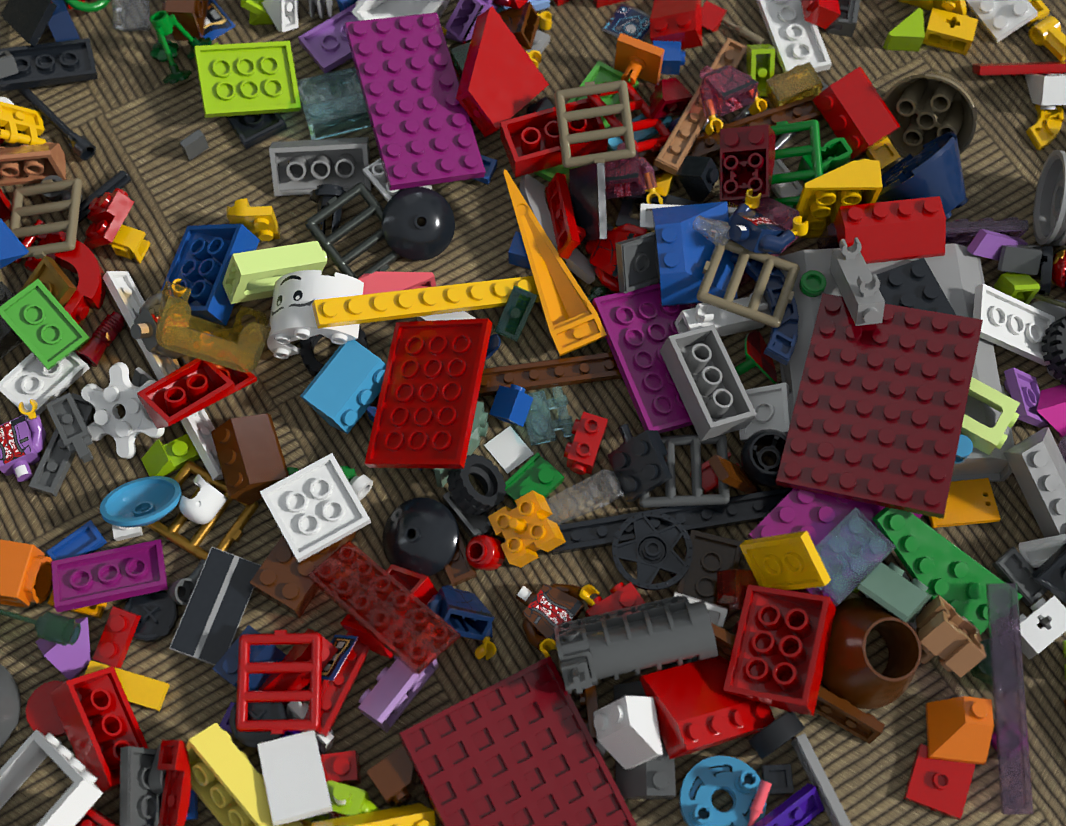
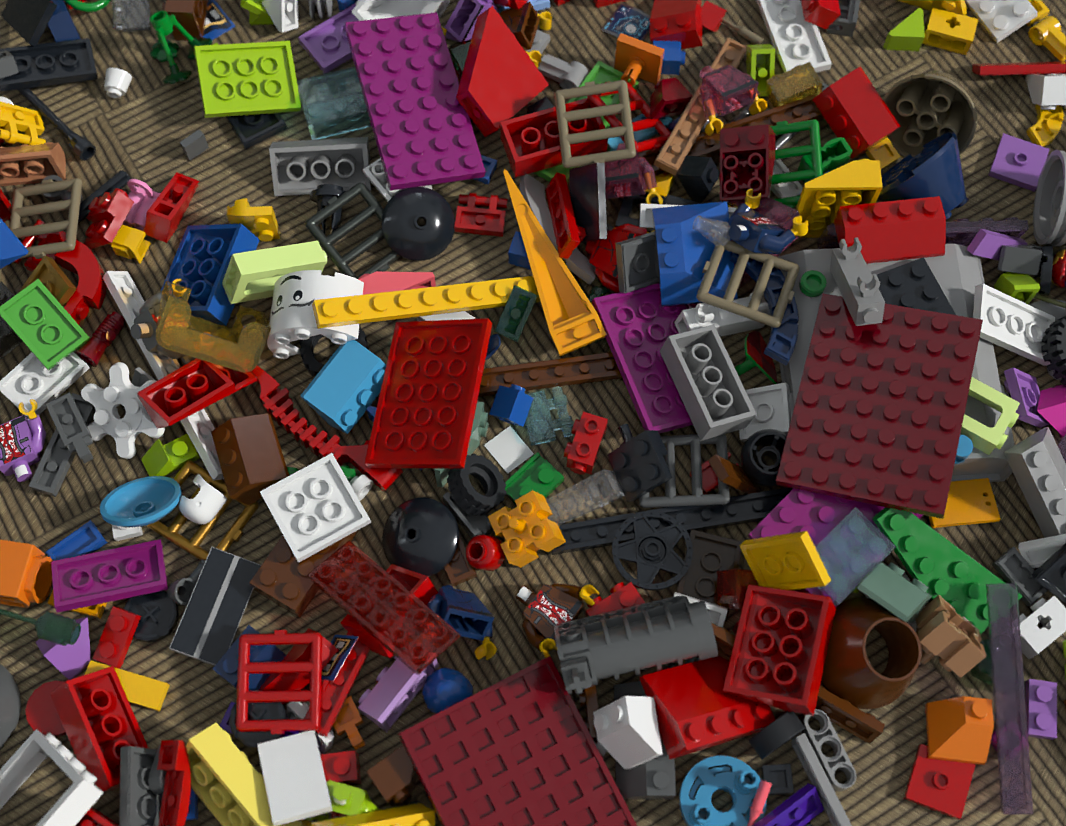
(116, 82): none -> white hat
(143, 199): none -> bright pink piece
(169, 207): none -> red slope
(281, 408): none -> red piece
(348, 721): none -> orange plate
(445, 689): none -> blue hair
(481, 220): none -> red plate
(566, 74): none -> light grey piece
(840, 759): none -> light grey beam
(1018, 162): none -> medium lavender plate
(1041, 709): none -> medium lavender plate

